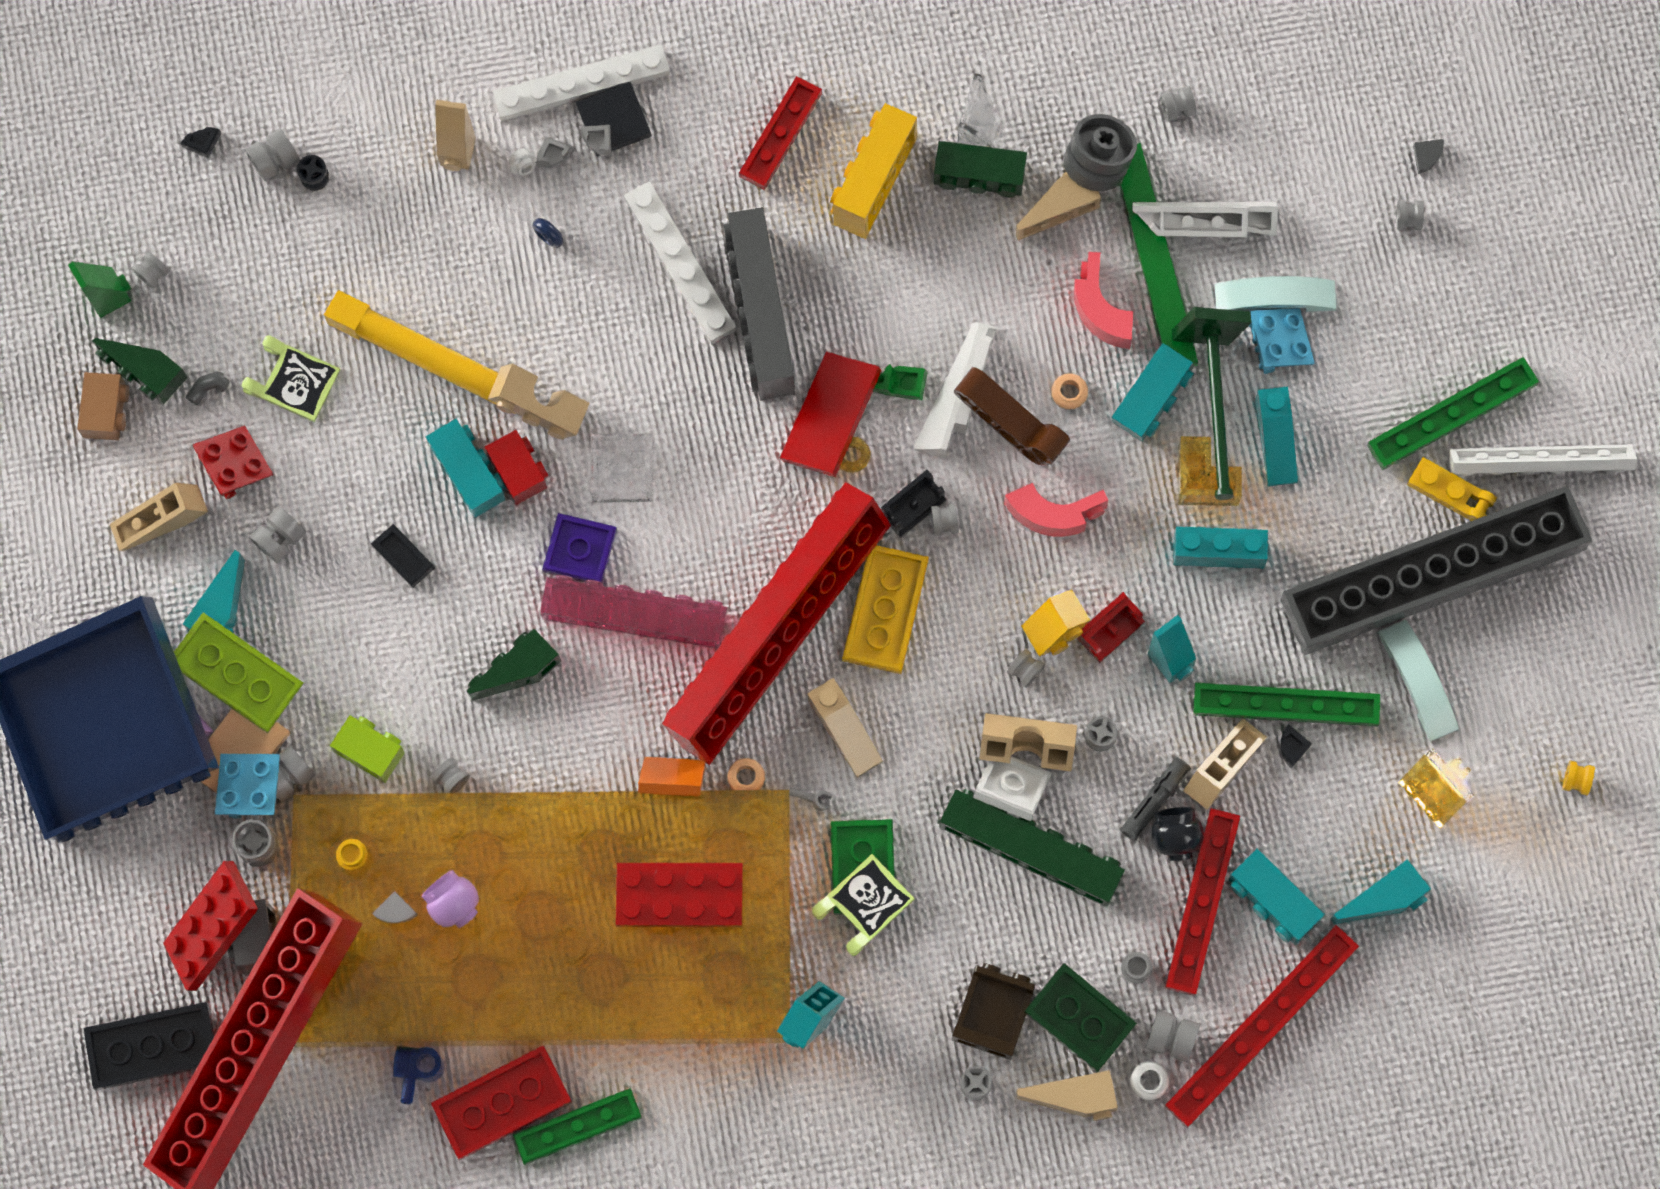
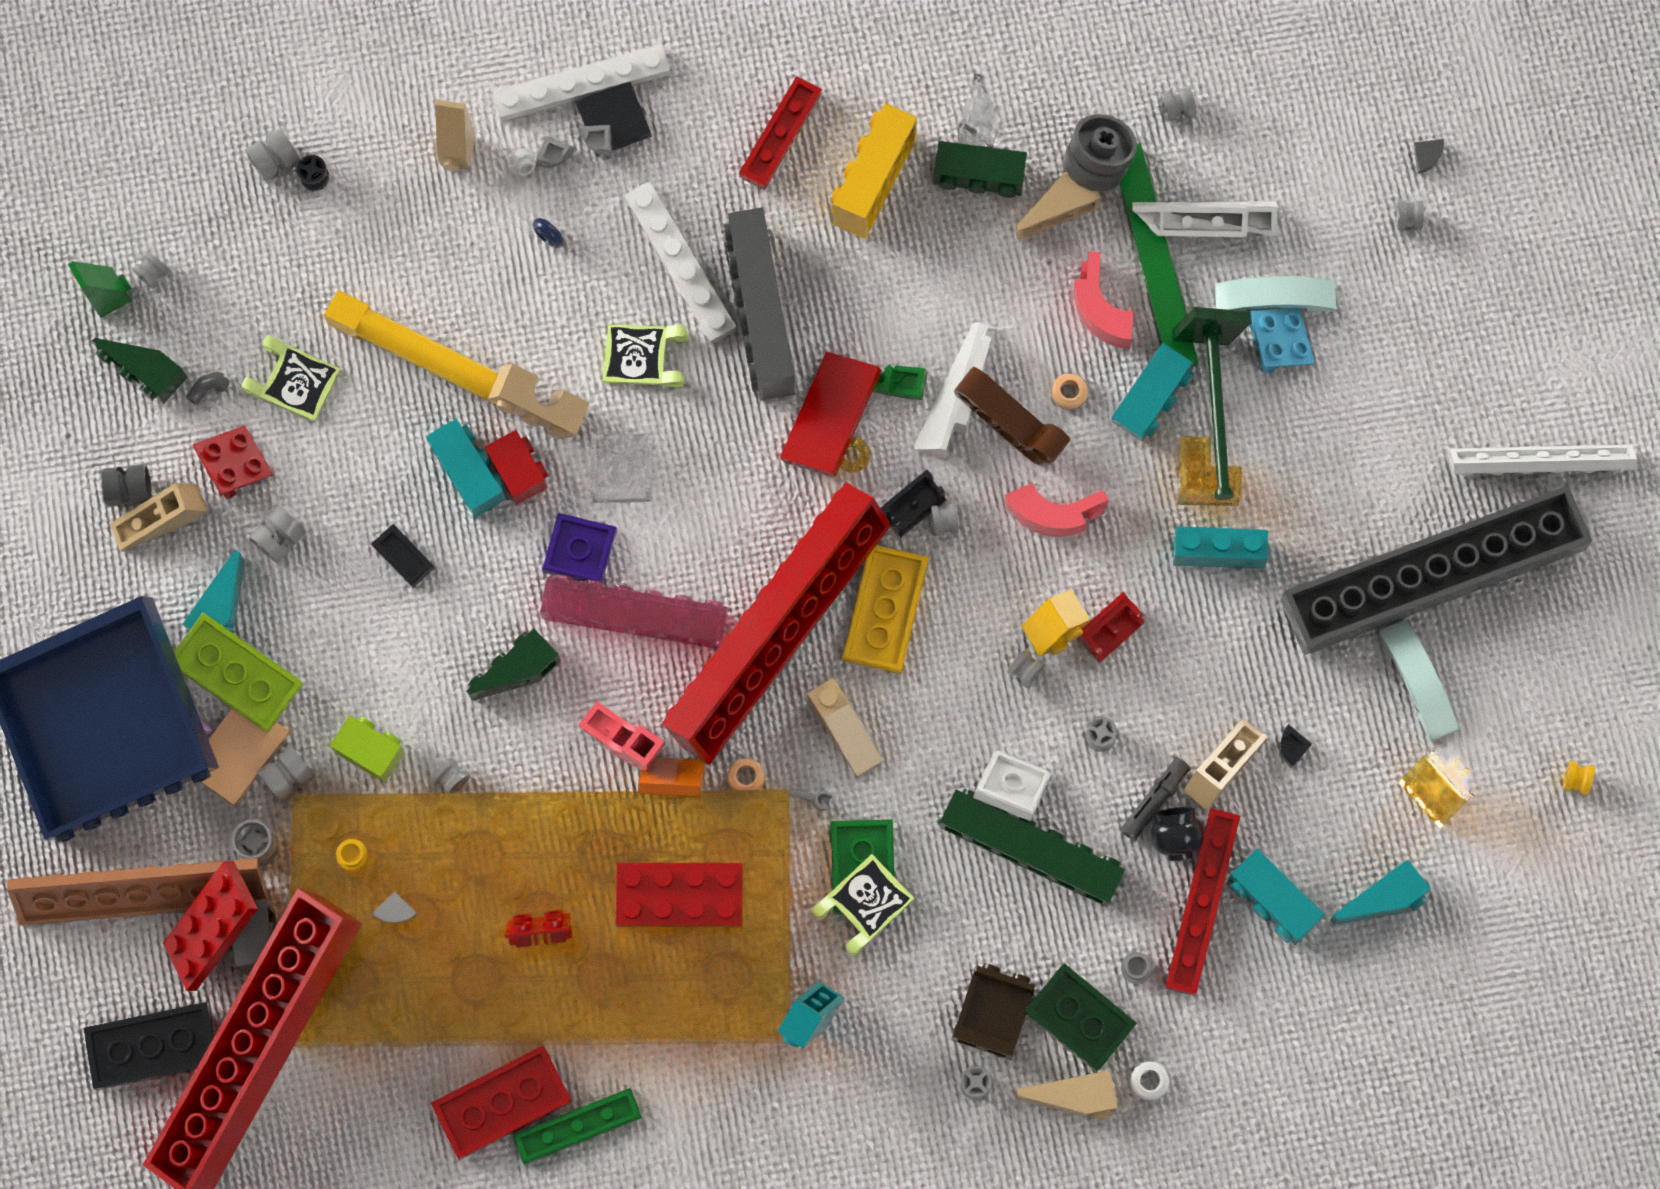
(102, 406): medium nougat brick -> none
(120, 892): none -> nougat plate
(126, 485): none -> dark grey wheel
(202, 141): black tile -> none
(247, 784): medium azure hinge -> none
(407, 1067): clear blue piece -> none
(451, 900): lavender piece -> none
(524, 926): none -> red hinge
(621, 738): none -> coral arch
(638, 355): none -> flag
(1049, 740): tan arch -> none
(1172, 651): teal slope -> none
(1173, 1036): light grey wheel -> none
(1261, 1026): red plate -> none
(1277, 435): teal slope -> none
(1286, 704): green plate -> none
(1450, 490): yellow plate -> none
(1452, 413): green plate -> none

